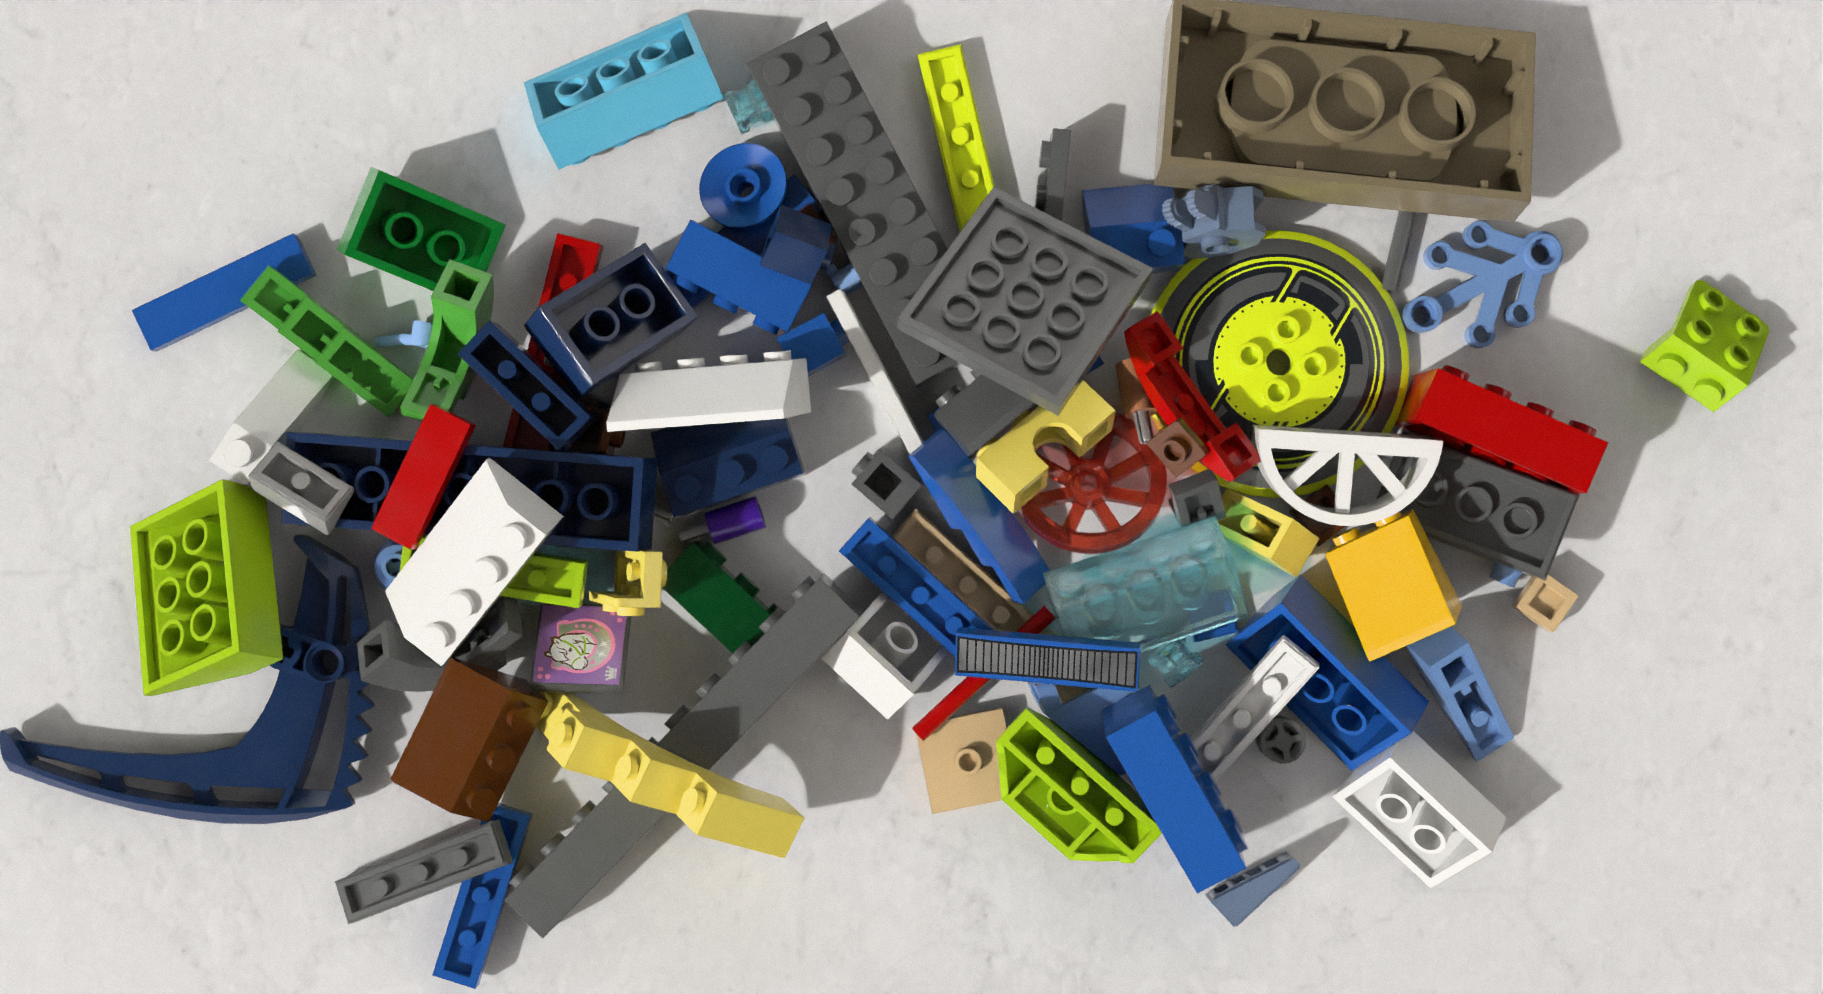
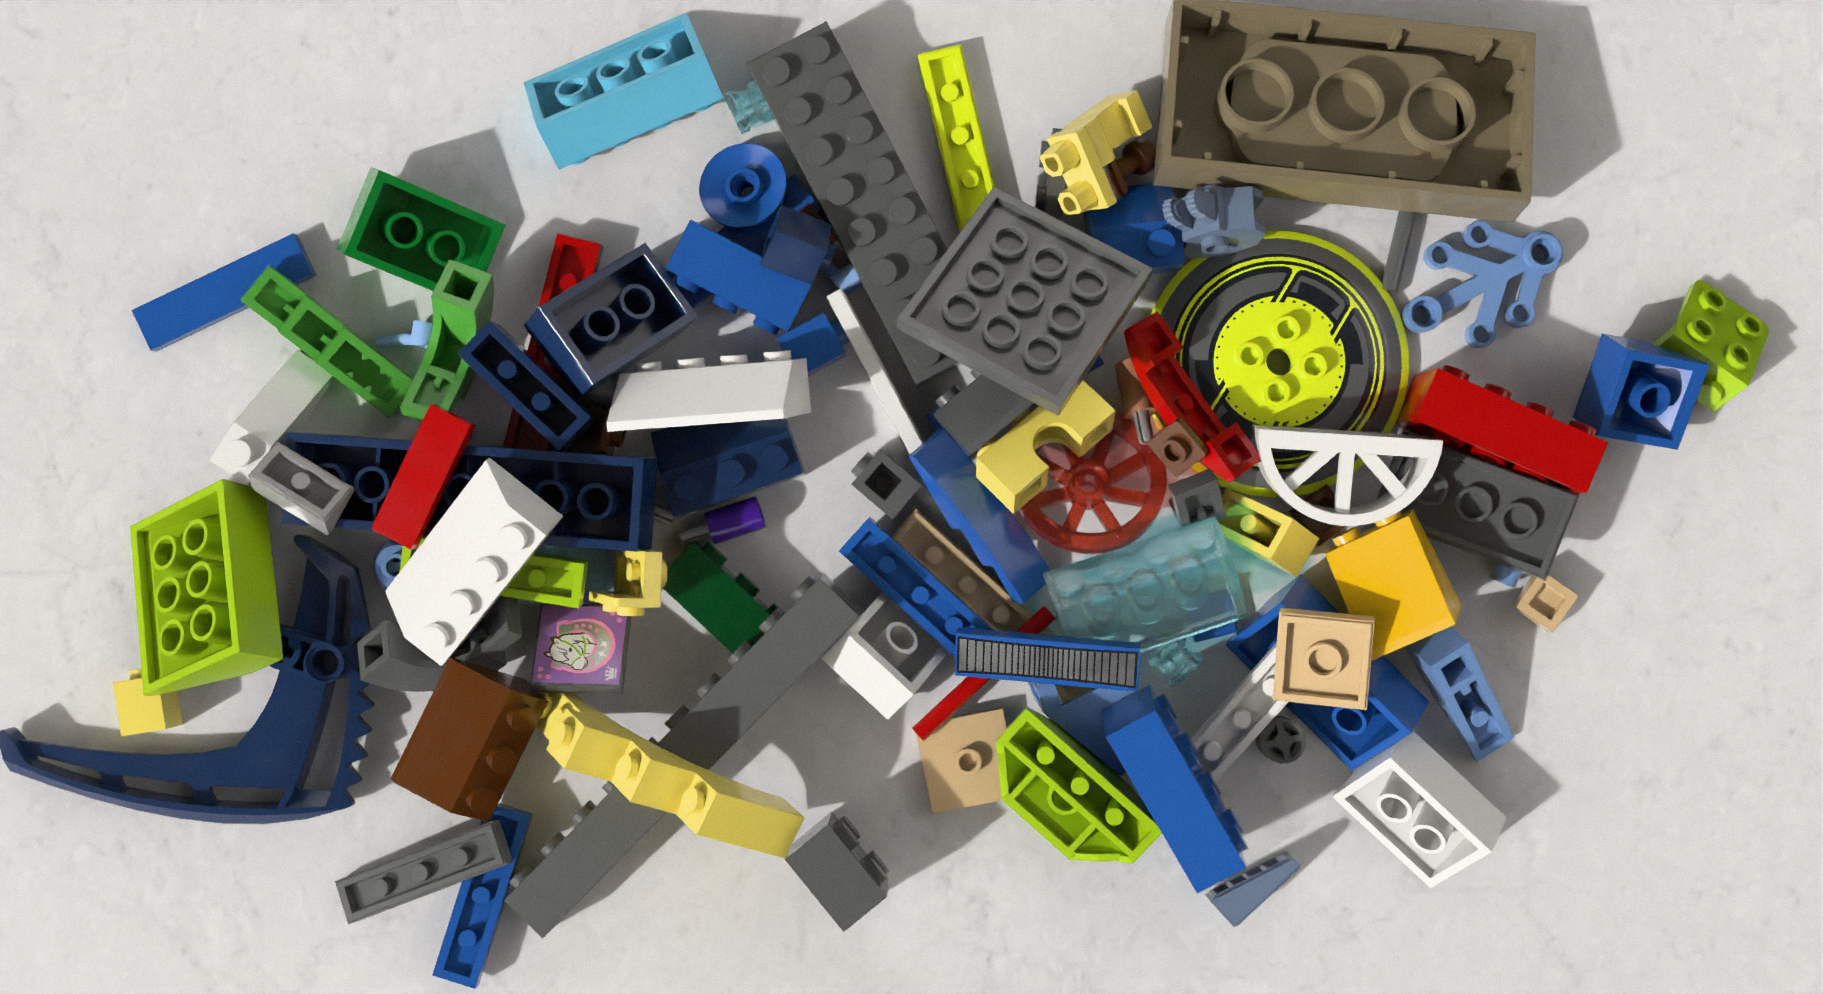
(144, 713): none -> light yellow brick
(839, 870): none -> dark grey brick
(1086, 153): none -> light yellow hips
(1323, 658): none -> tan plate
(1640, 392): none -> blue slope

